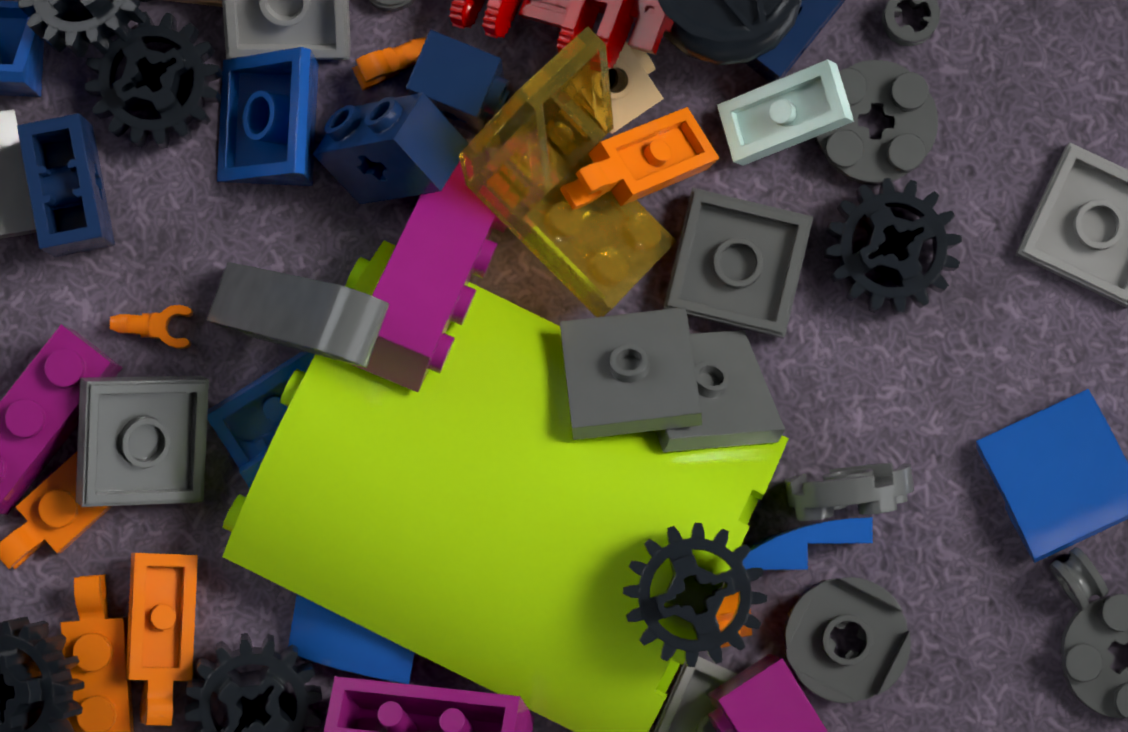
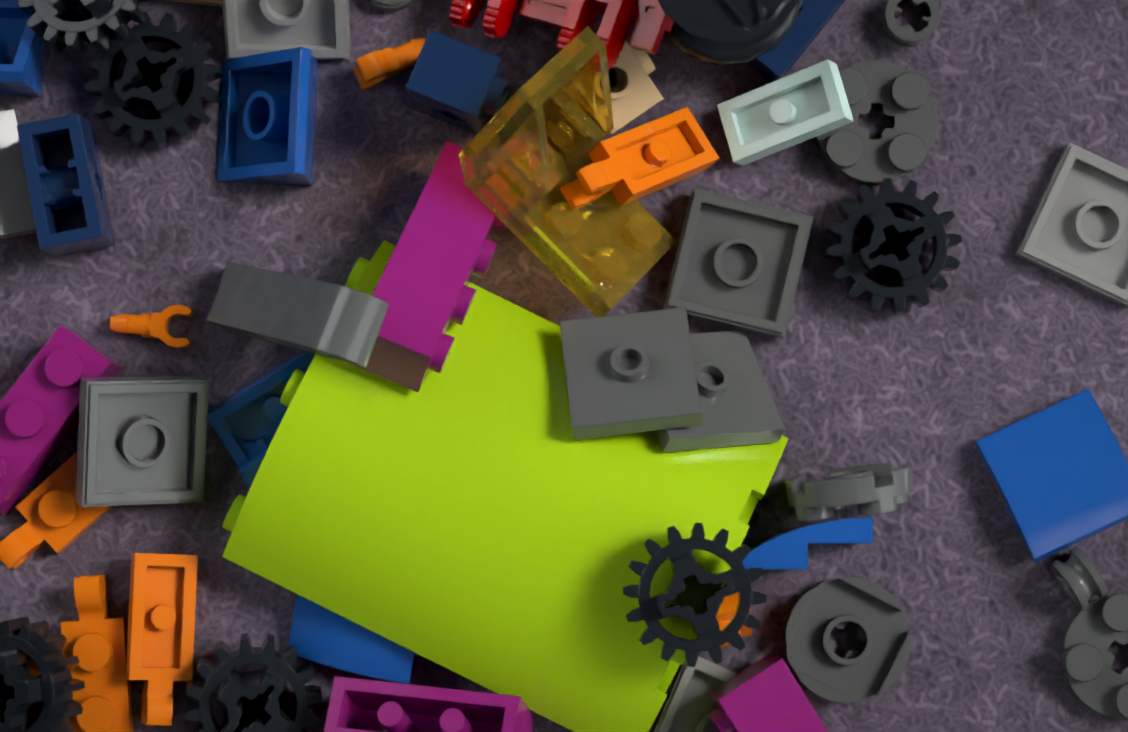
(390, 148): dark blue brick -> none

